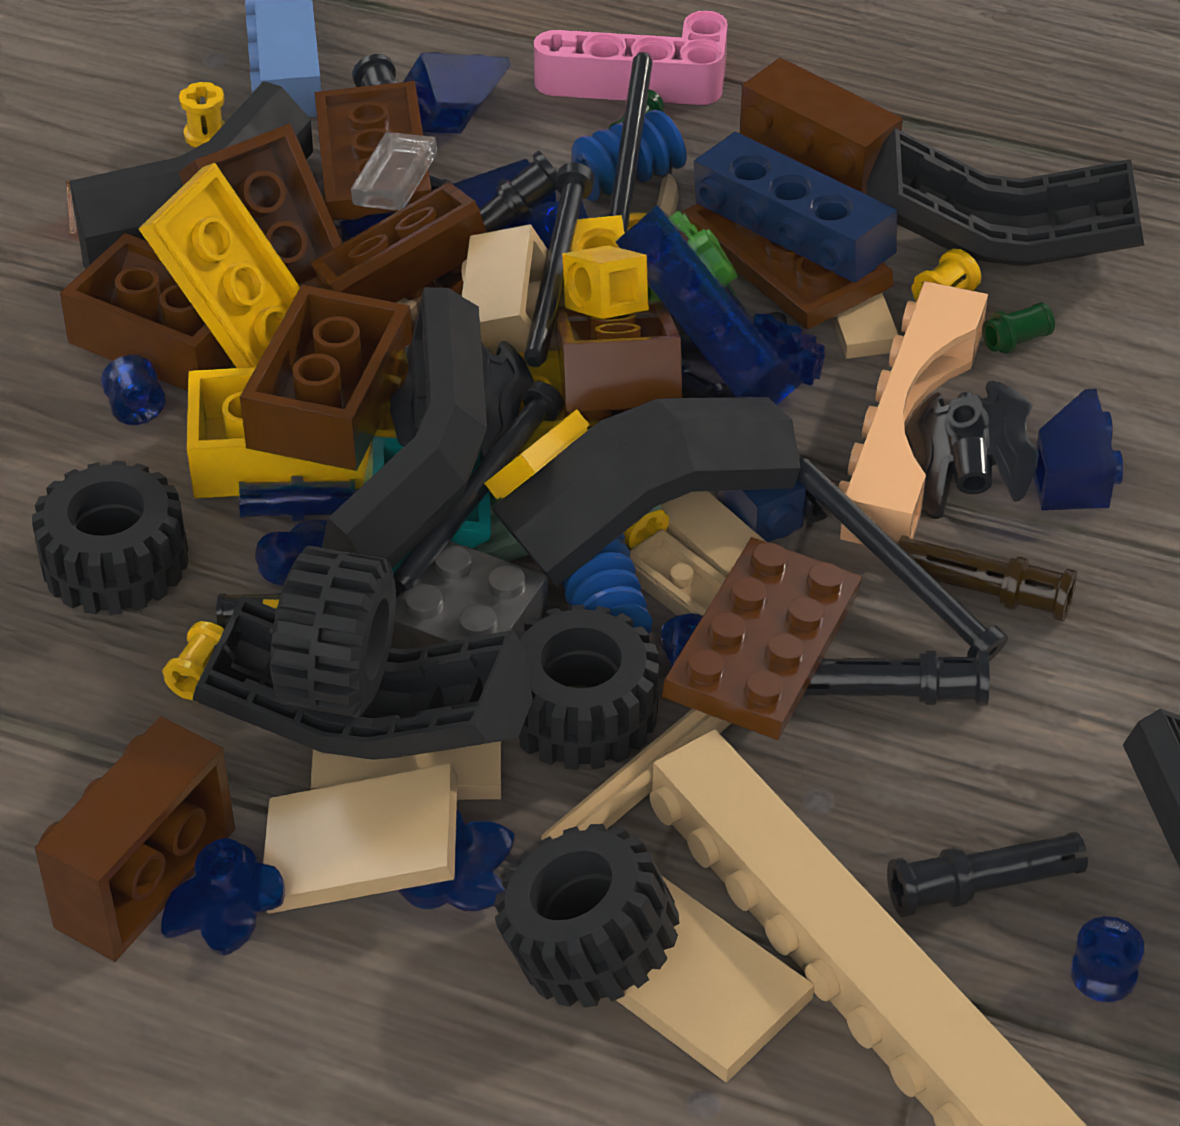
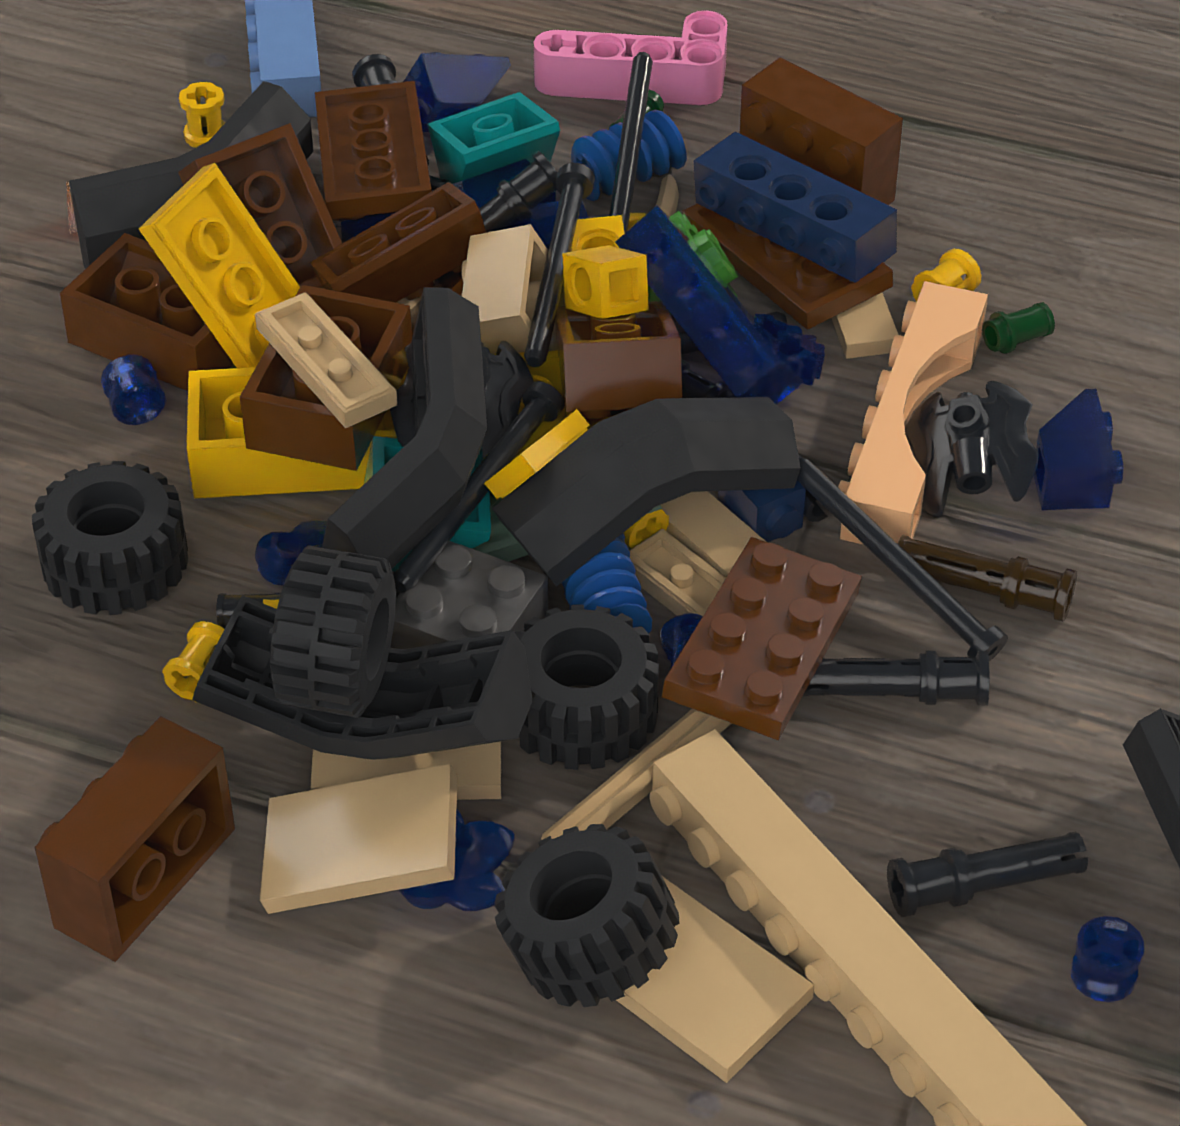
(223, 896): clear blue plate -> none
(293, 497): clear blue pin -> none
(326, 360): none -> tan tile
(394, 171): clear tile -> none
(492, 137): none -> teal slope
(1007, 216): black piece -> none

